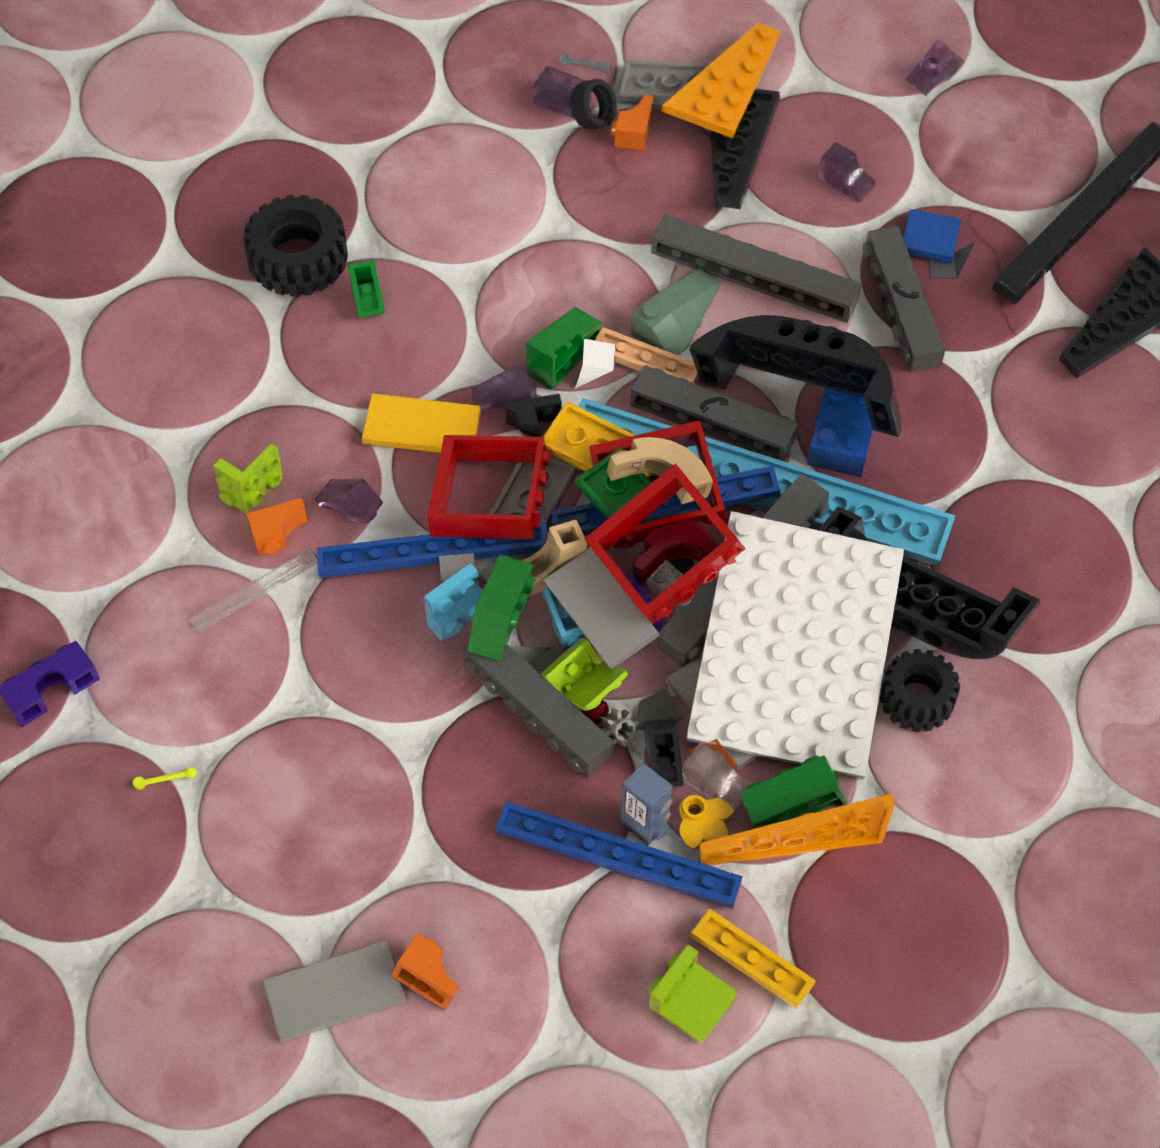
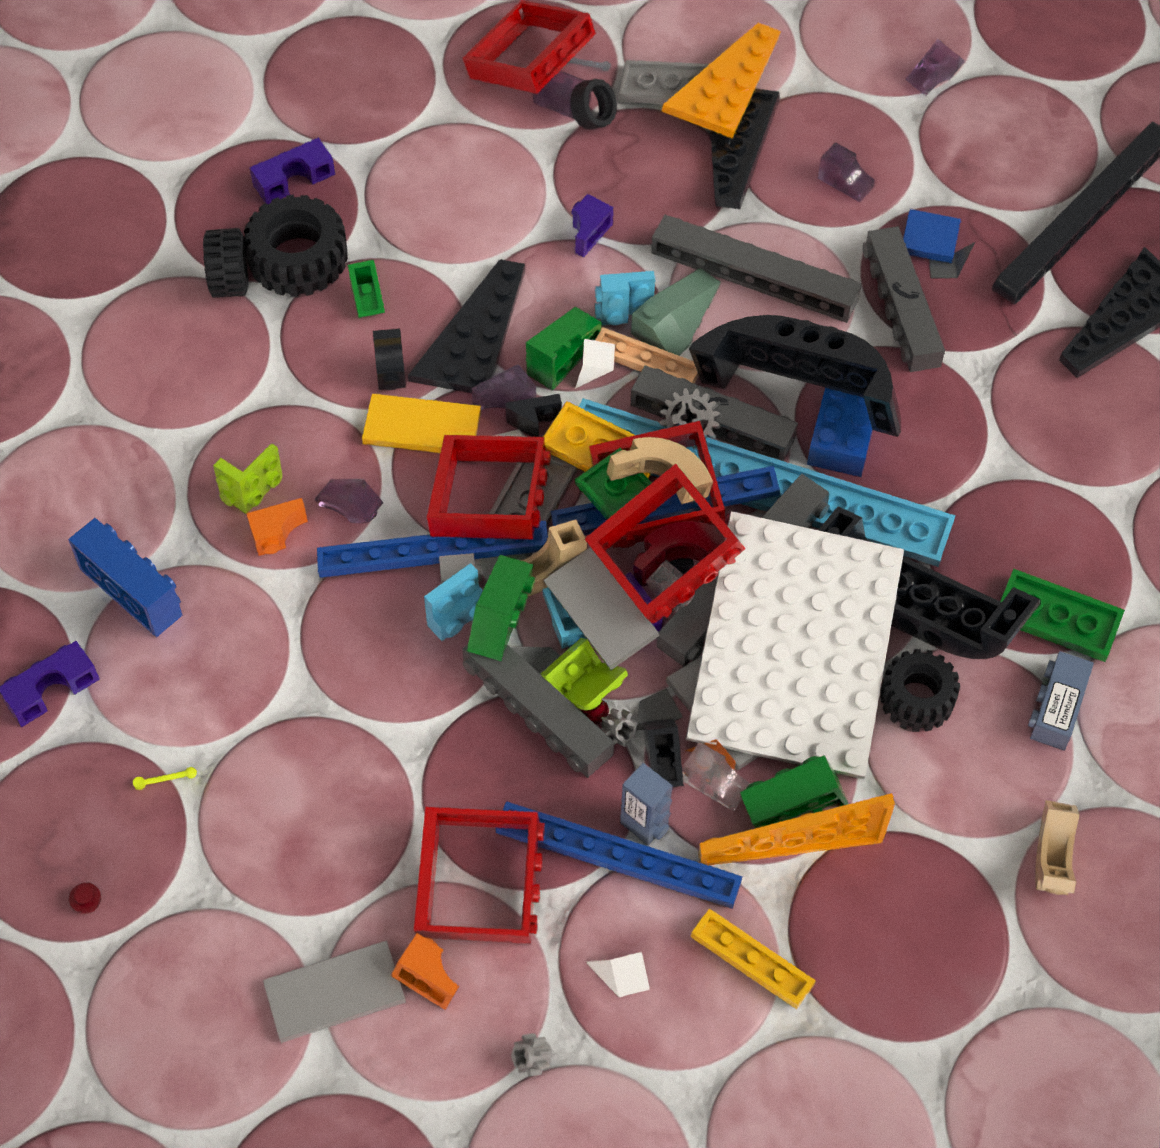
(84, 898): none -> dark red plate
(126, 576): none -> blue brick
(225, 262): none -> black tyre
(253, 591): clear axle -> none
(308, 160): none -> dark purple arch
(389, 359): none -> black arch
(474, 338): none -> black wing
(477, 818): none -> red window
(531, 1054): none -> light grey gear
(575, 33): none -> red window
(592, 221): none -> dark purple arch
(622, 295): none -> medium azure plate
(623, 974): none -> white sticker
(633, 125): orange arch -> none
(690, 995): lime bracket -> none
(705, 417): none -> light grey gear
(707, 823): yellow plate -> none
(1055, 848): none -> tan arch
(1060, 700): none -> sand blue brick
(1068, 616): none -> green plate

